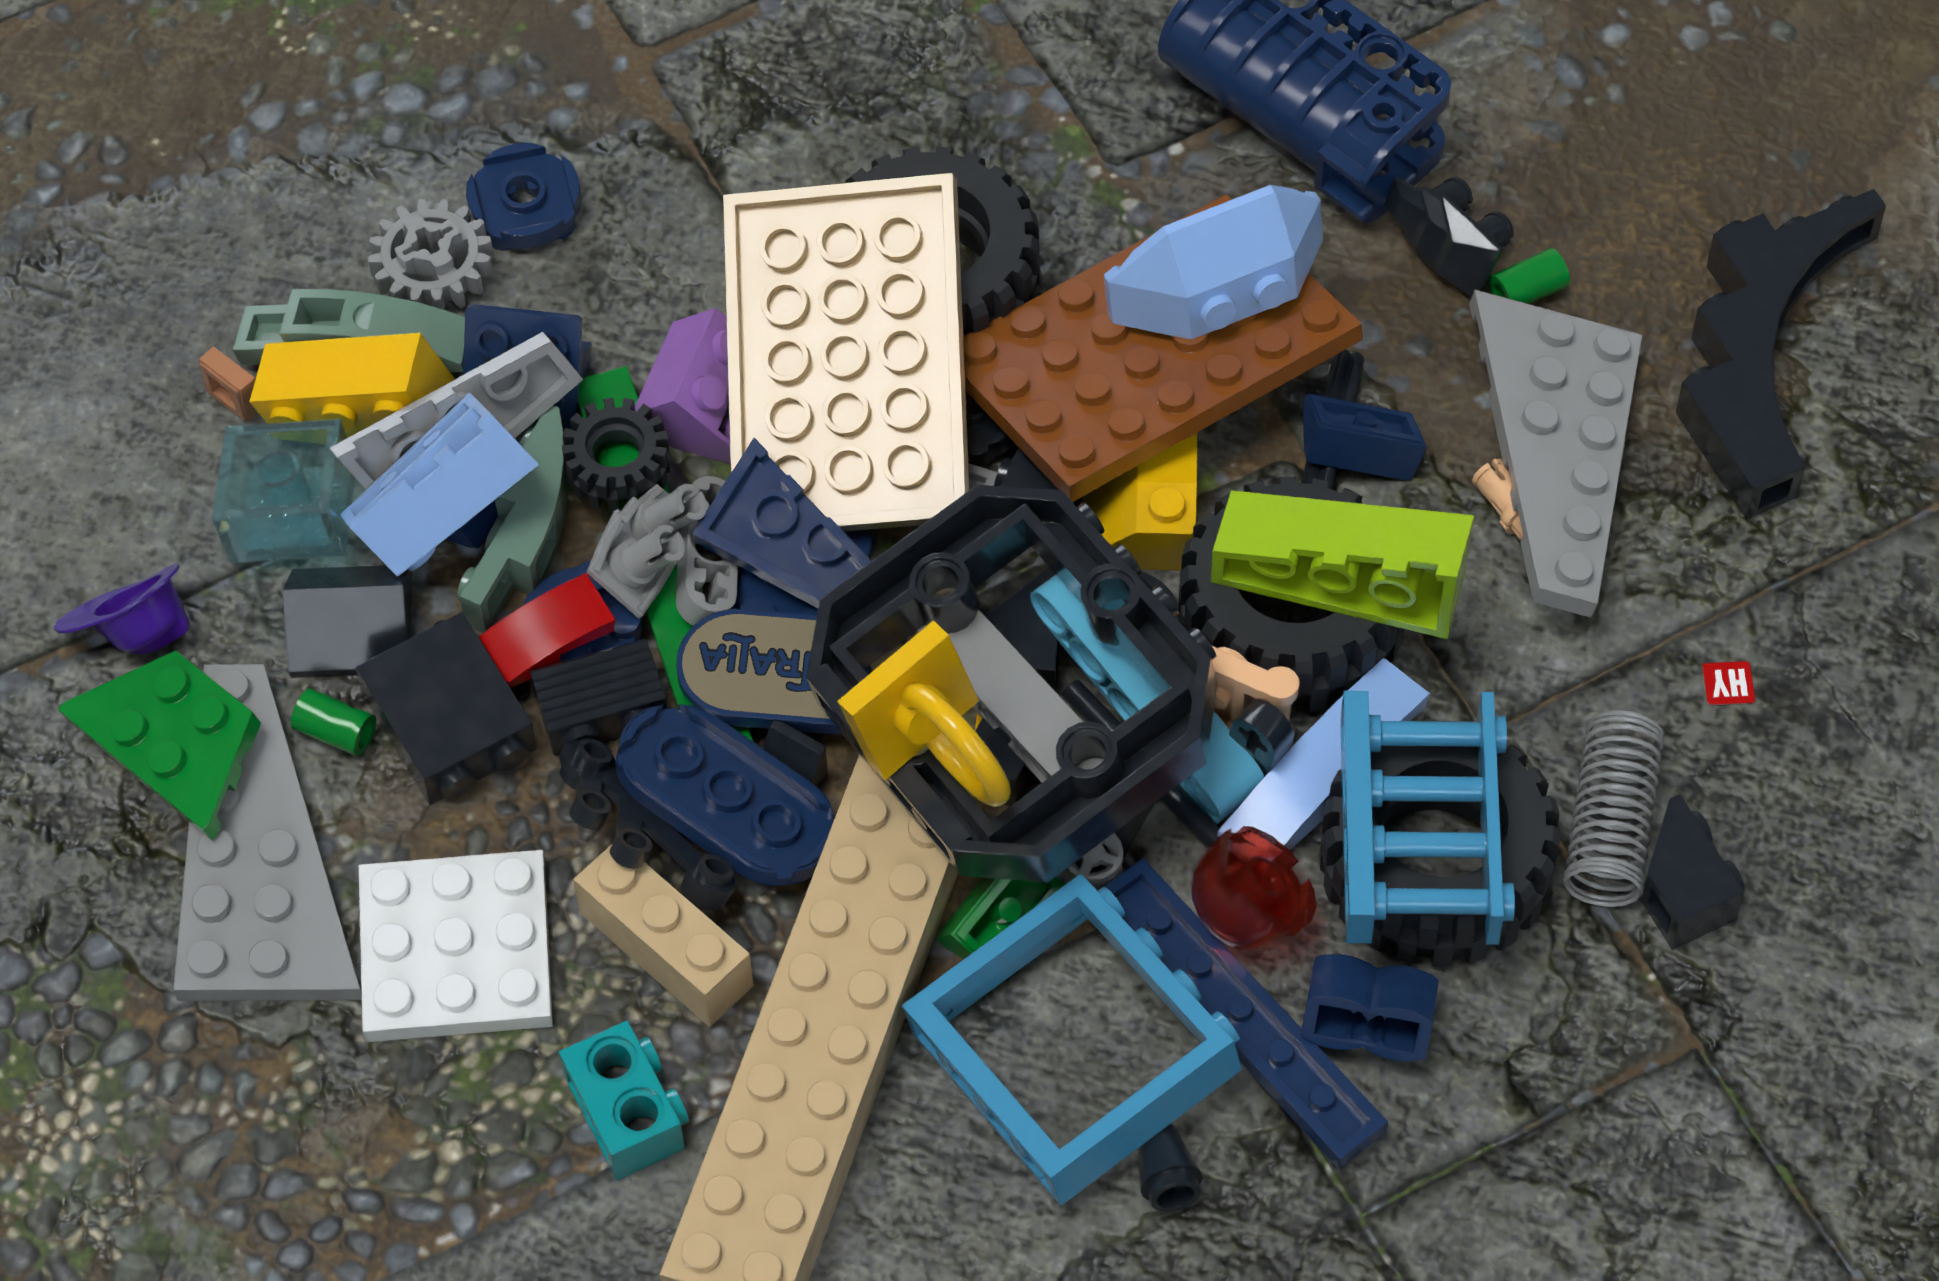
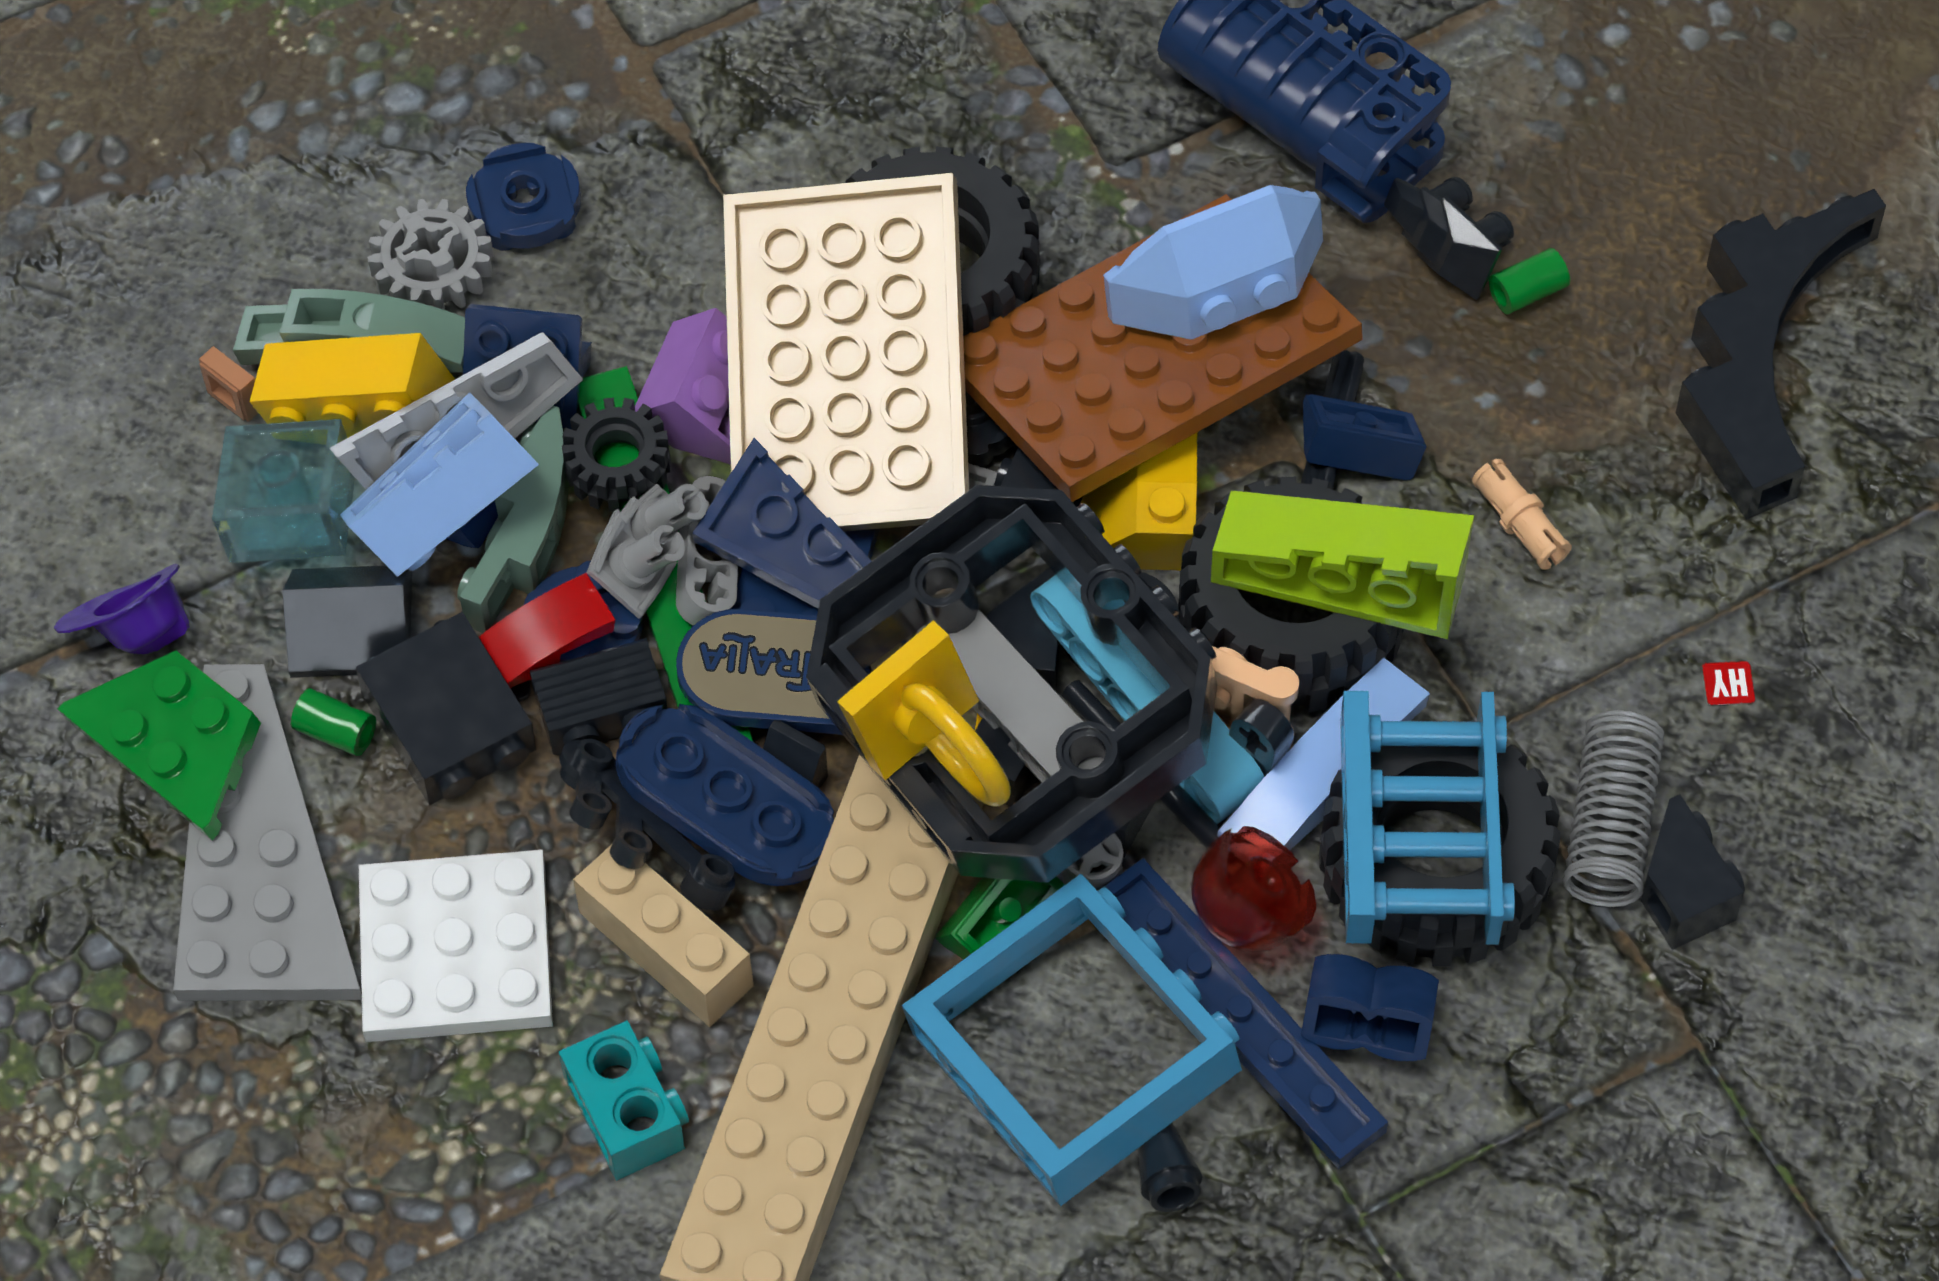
(1561, 430): light grey wing -> none

